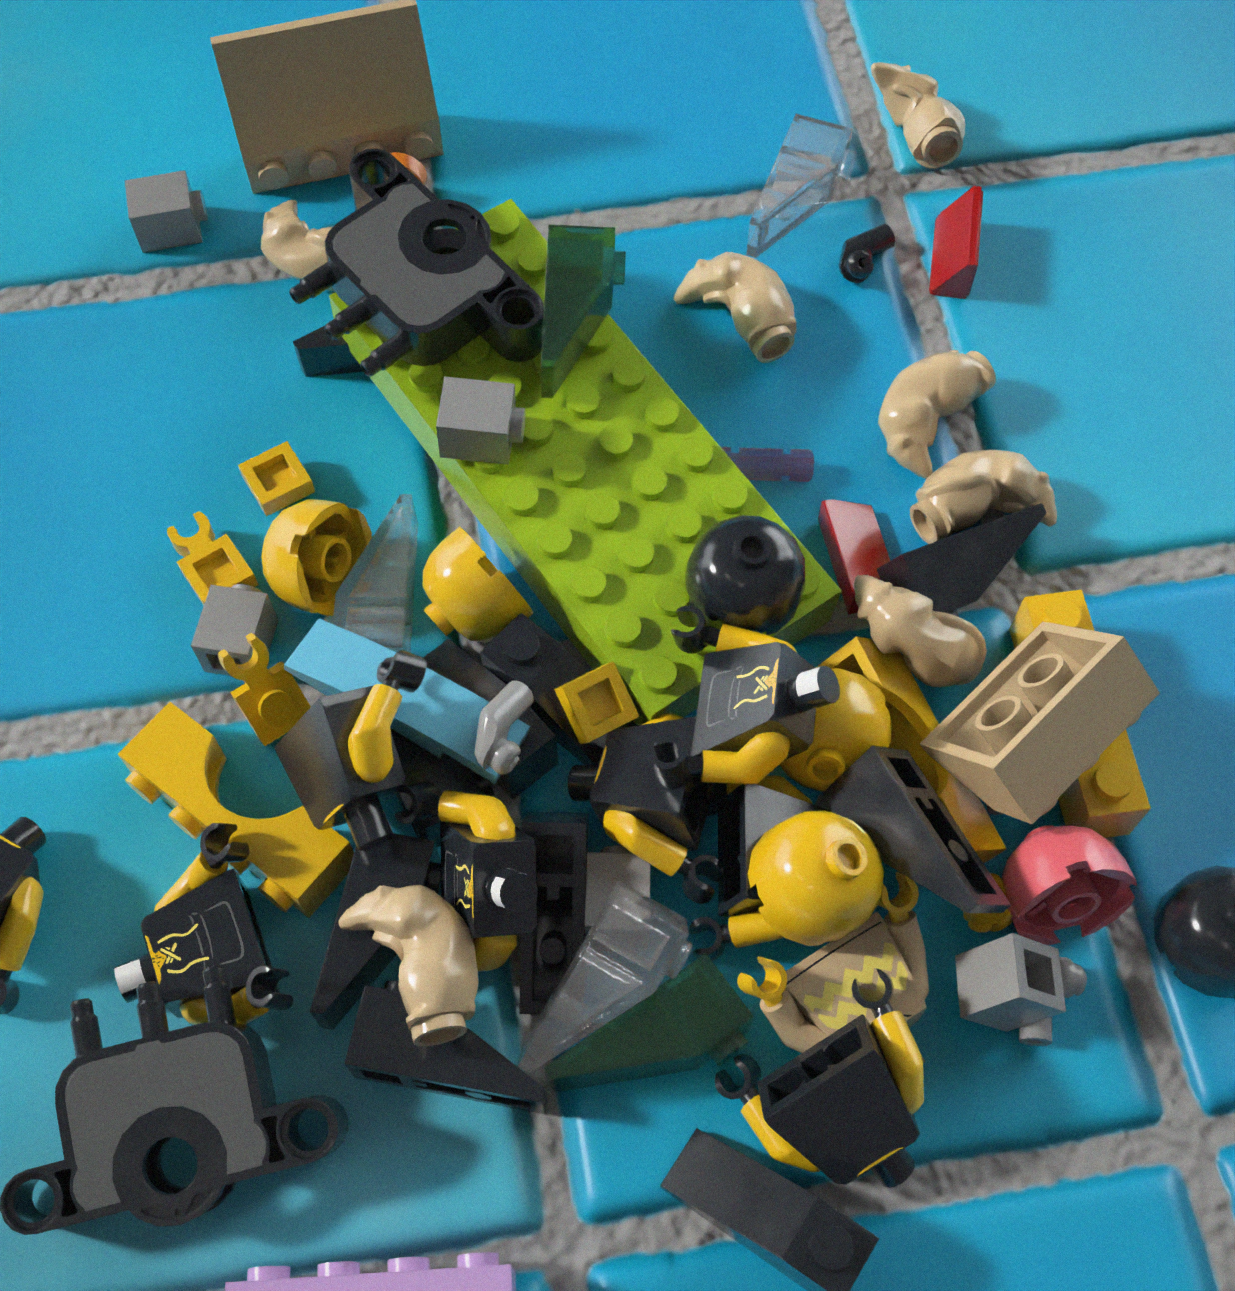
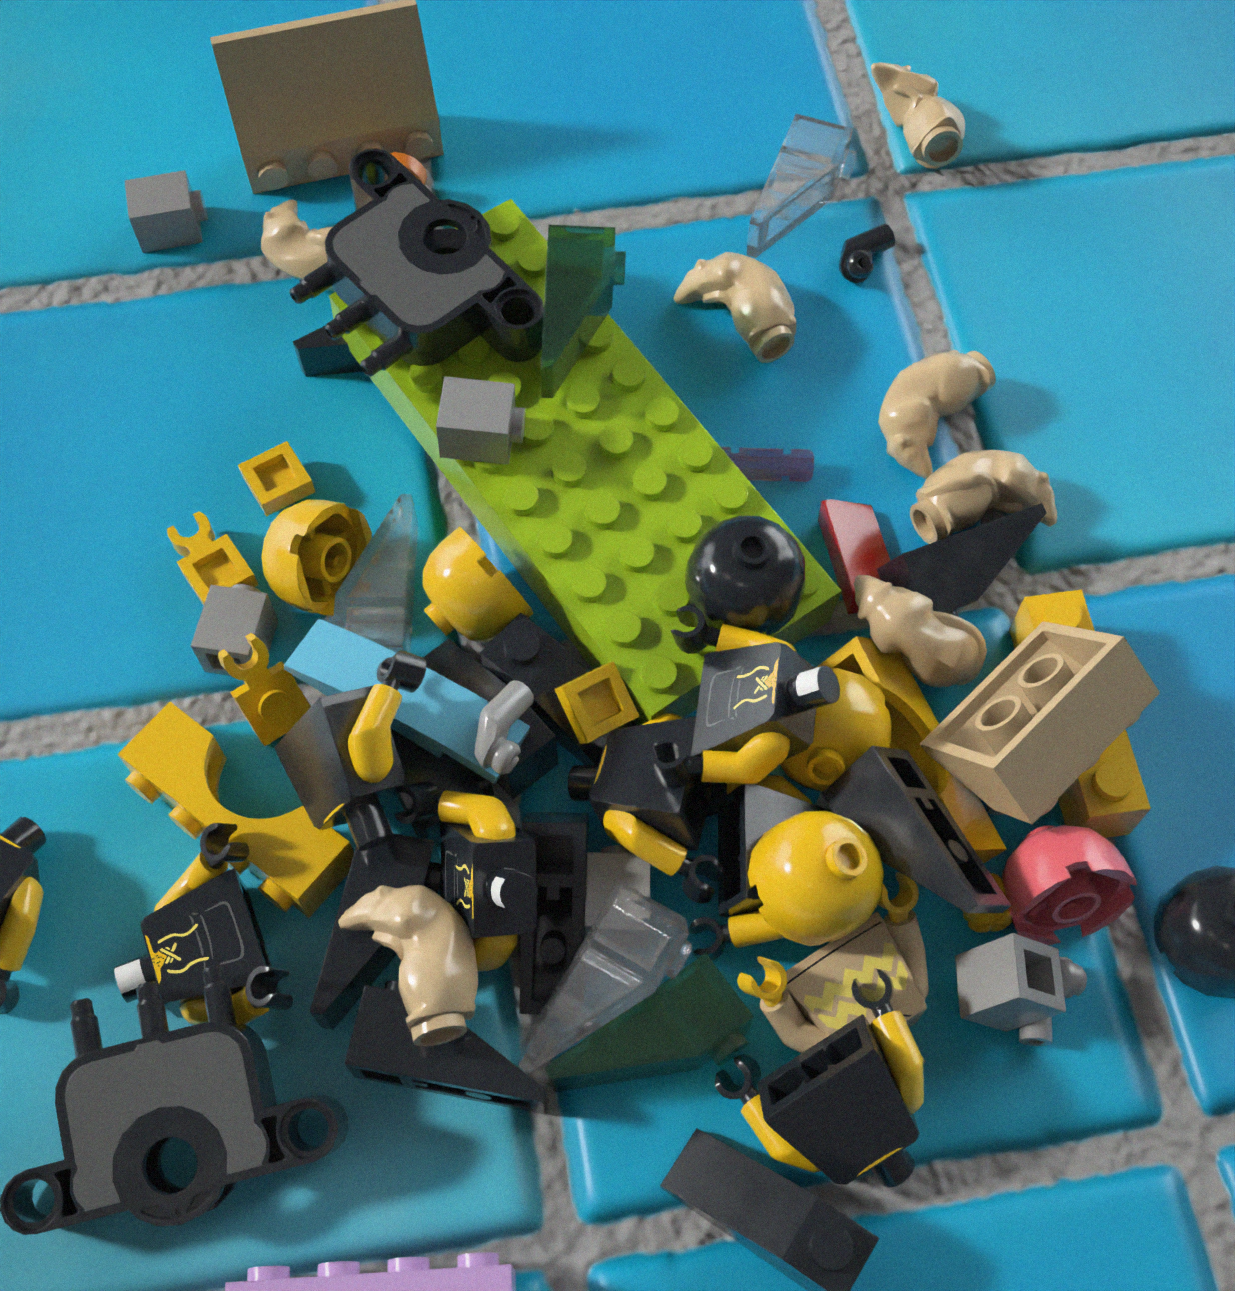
(957, 246): red slope -> none

